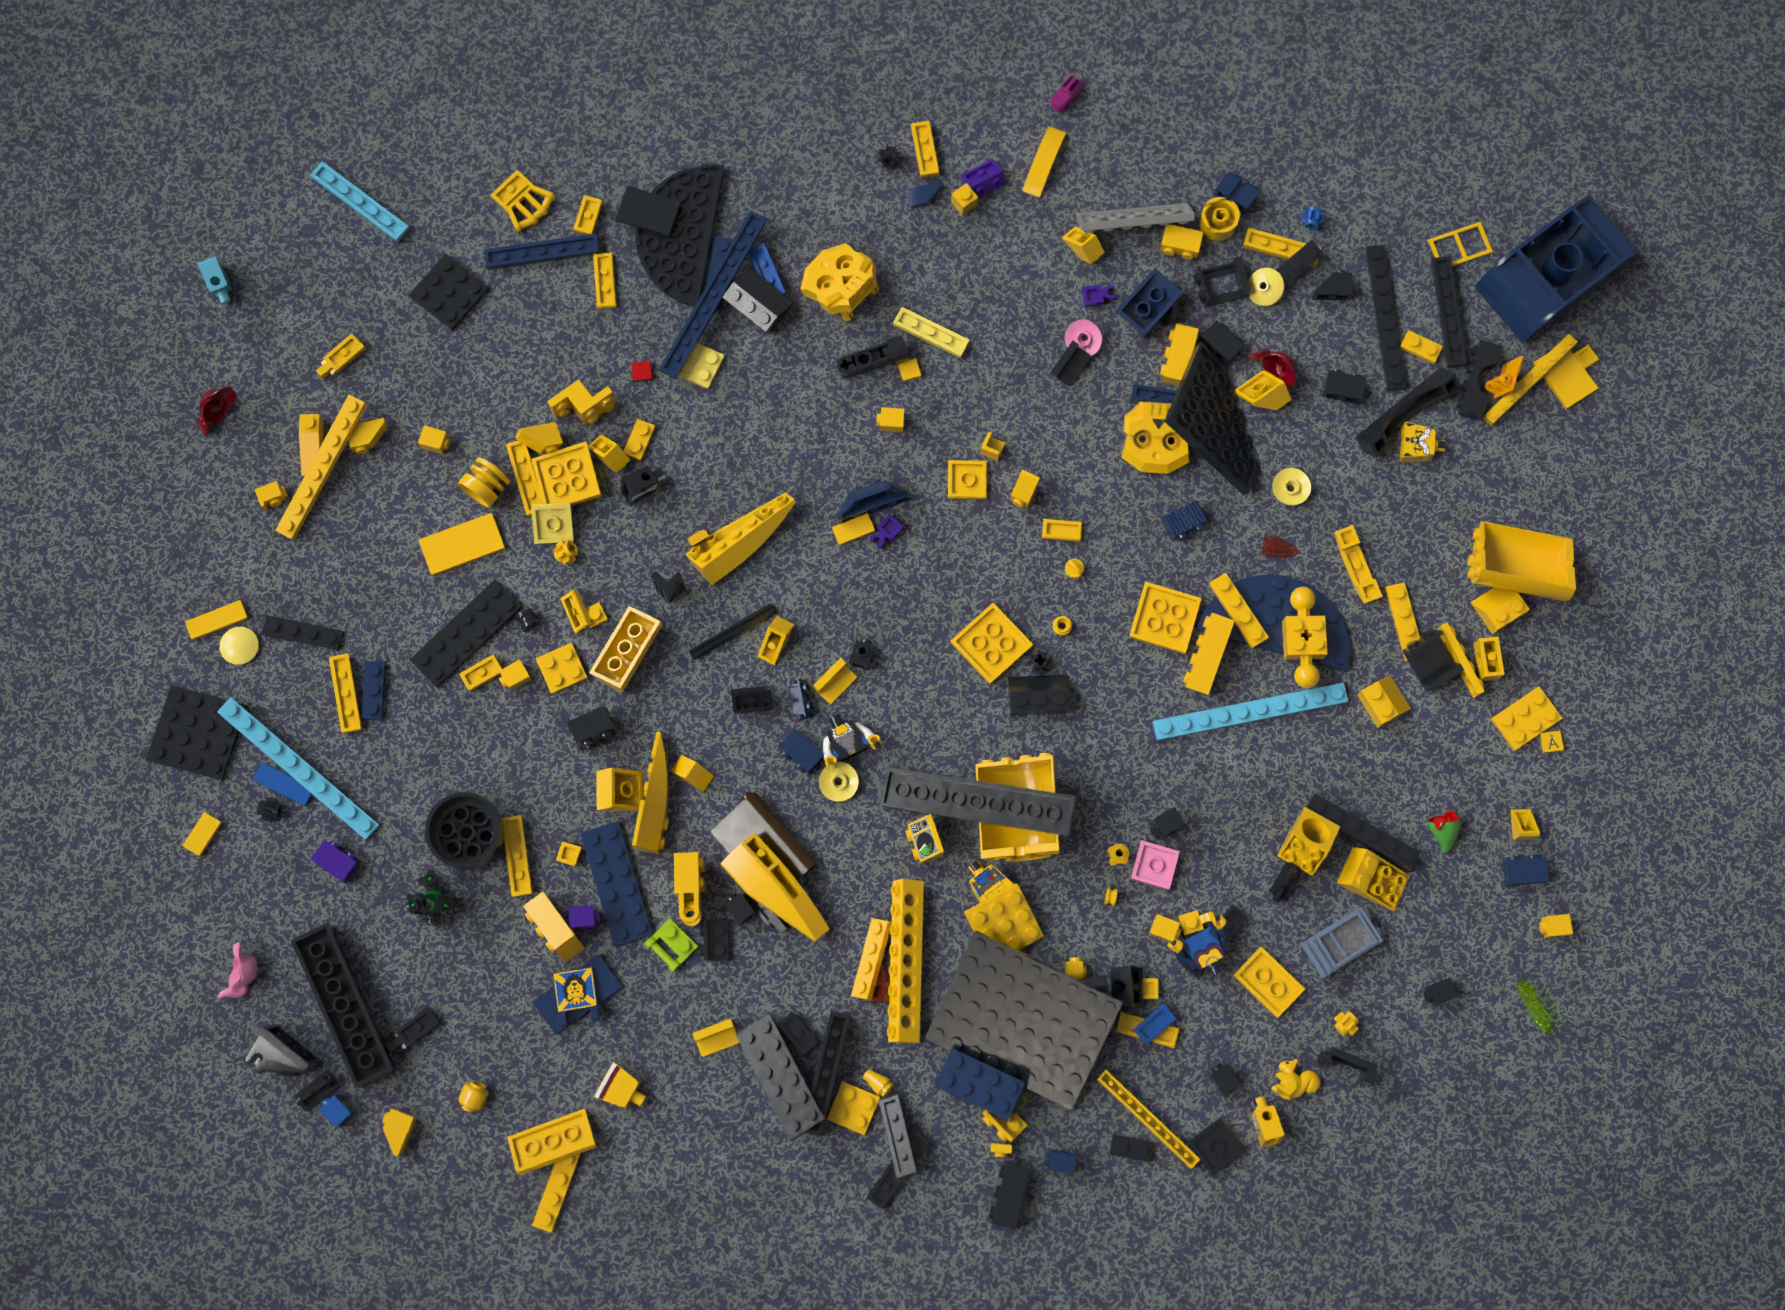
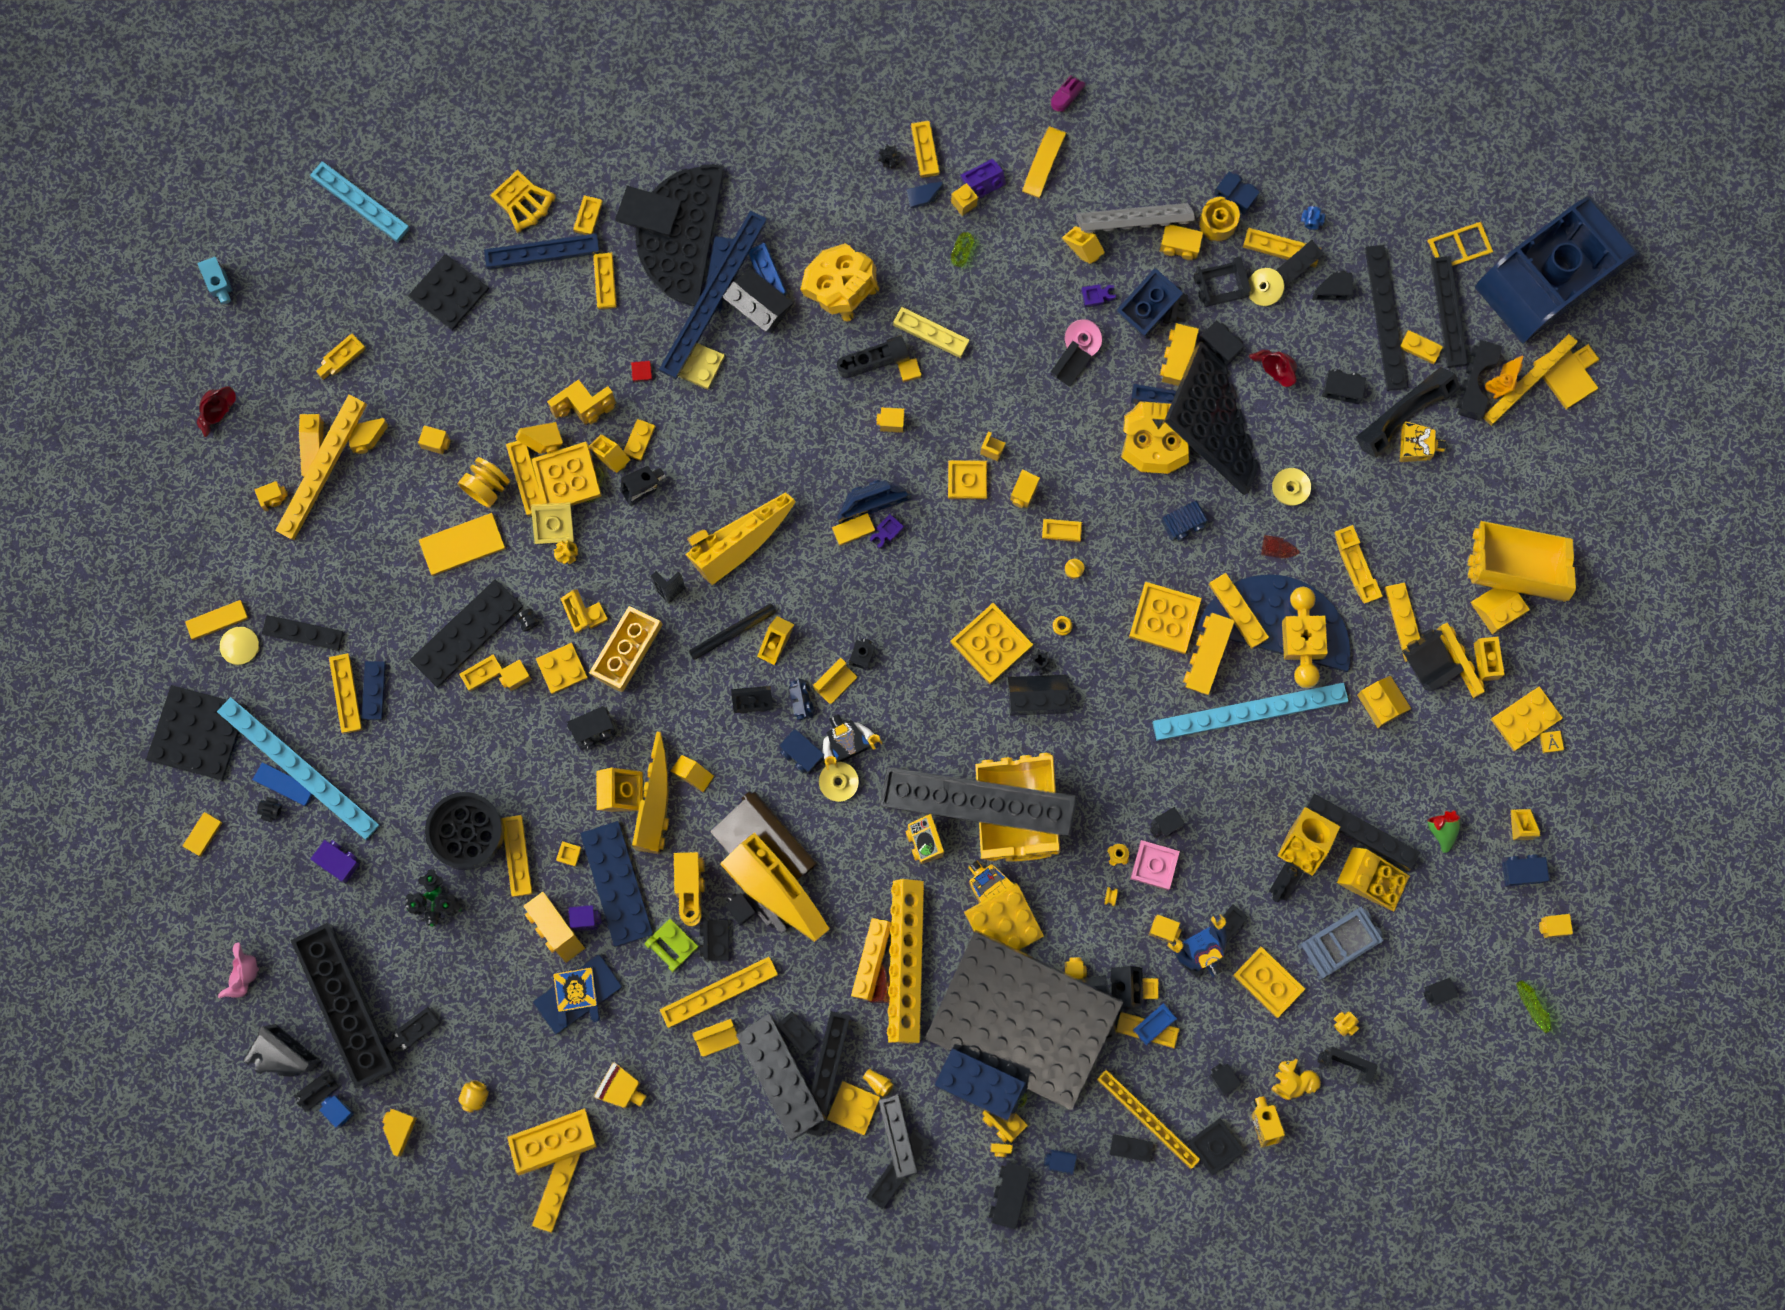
(718, 992): none -> yellow plate
(958, 247): none -> clear neon green beam
(1193, 922): yellow plate -> none
(1264, 391): yellow slope -> none

